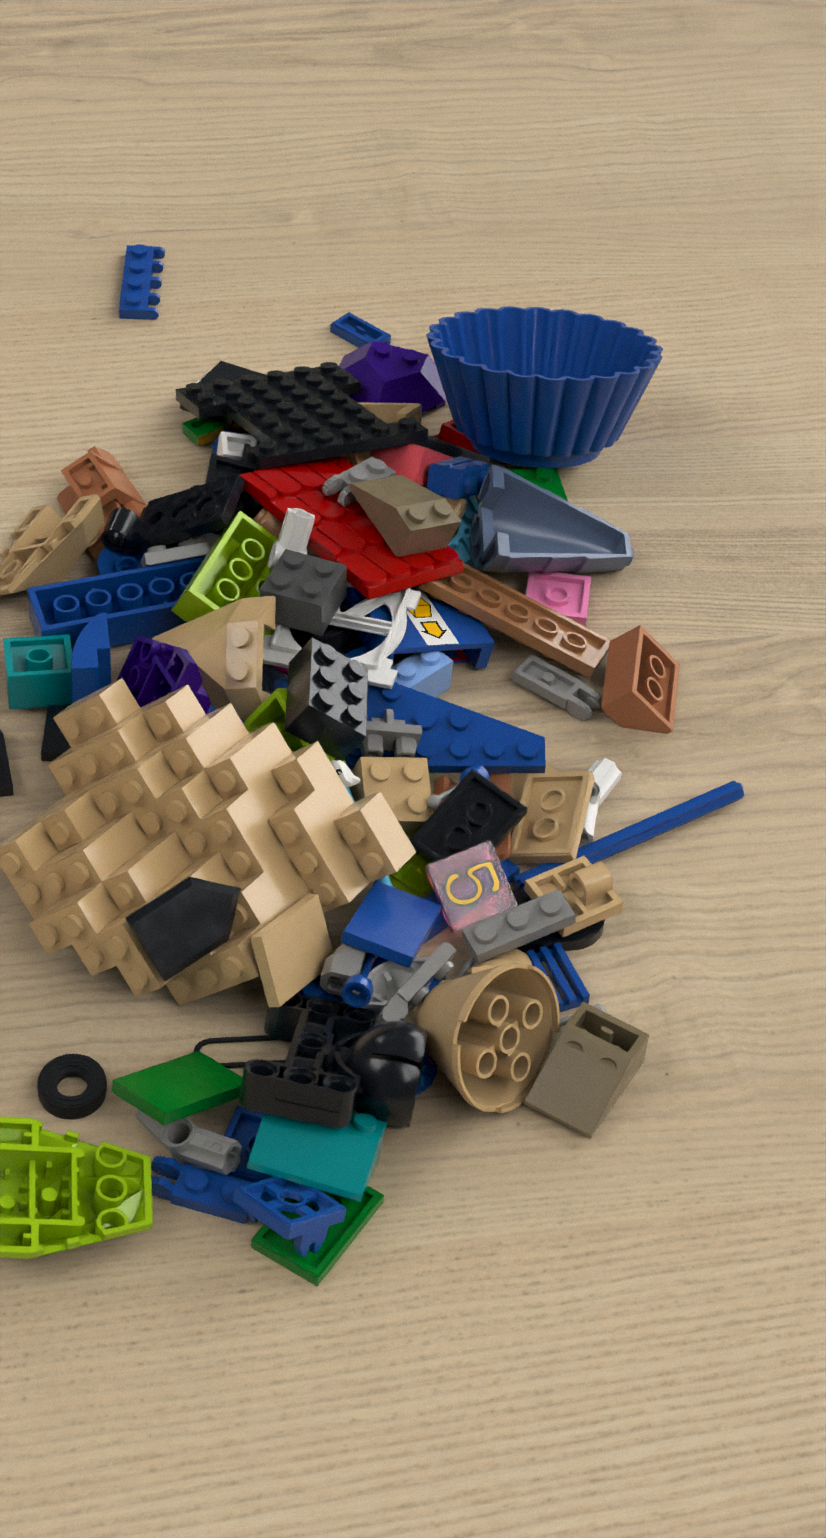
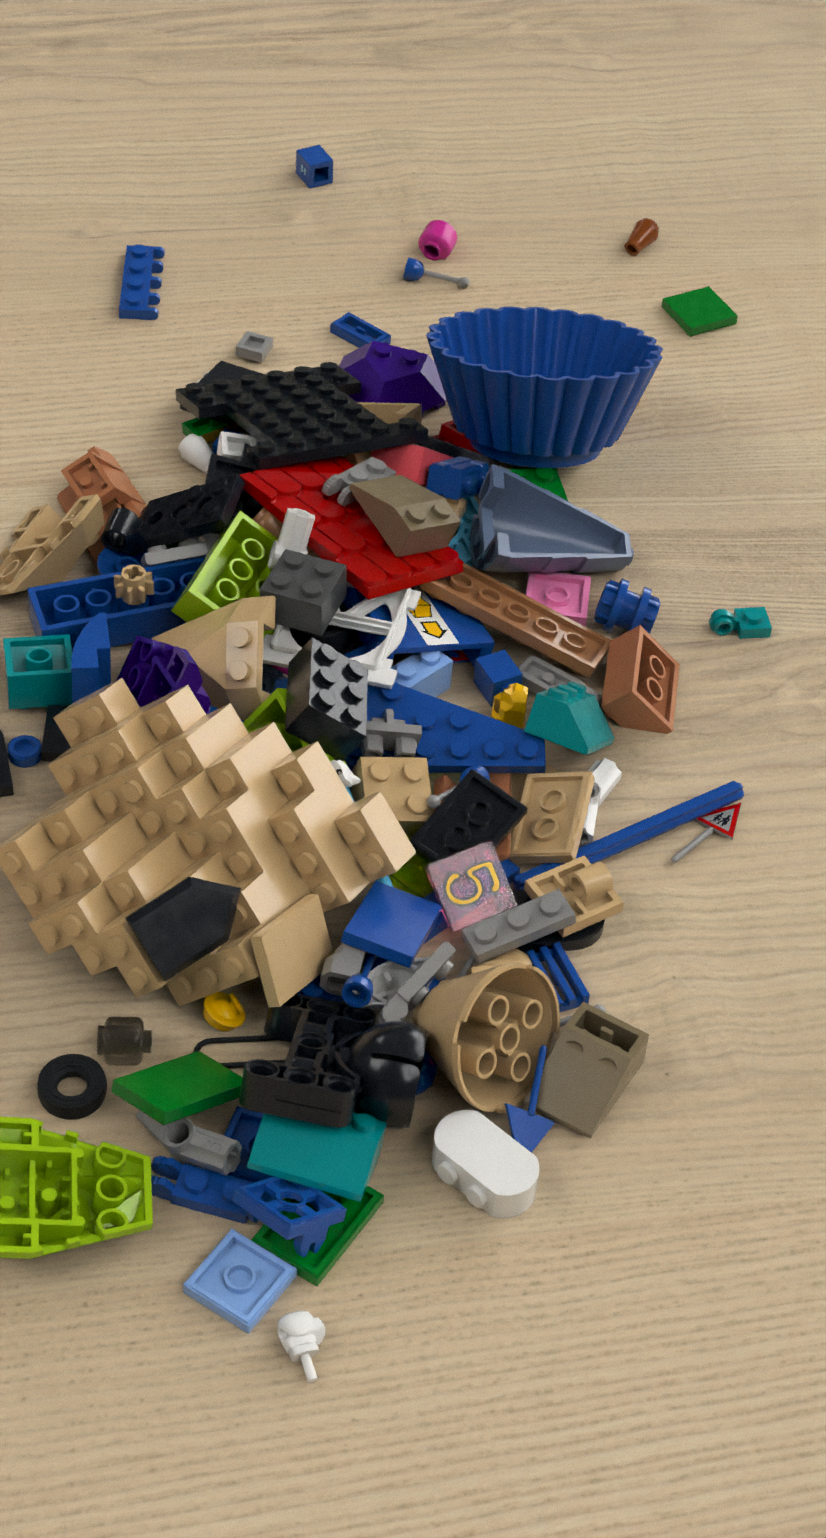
(24, 751): none -> blue tile
(123, 1040): none -> clear smoke head
(134, 584): none -> tan gear
(195, 451): none -> white cone
(223, 1011): none -> yellow hat
(239, 1281): none -> light blue tile
(254, 346): none -> light grey plate
(300, 1337): none -> white piece
(314, 166): none -> blue brick
(415, 270): none -> hinge
(437, 240): none -> dark pink head
(485, 1164): none -> white brick
(495, 673): none -> blue brick
(511, 705): none -> yellow rock
(525, 1125): none -> blue piece
(570, 719): none -> teal slope
(626, 608): none -> blue piece
(643, 235): none -> dark orange cone
(699, 311): none -> green tile
(721, 821): none -> piece
(748, 622): none -> teal plate

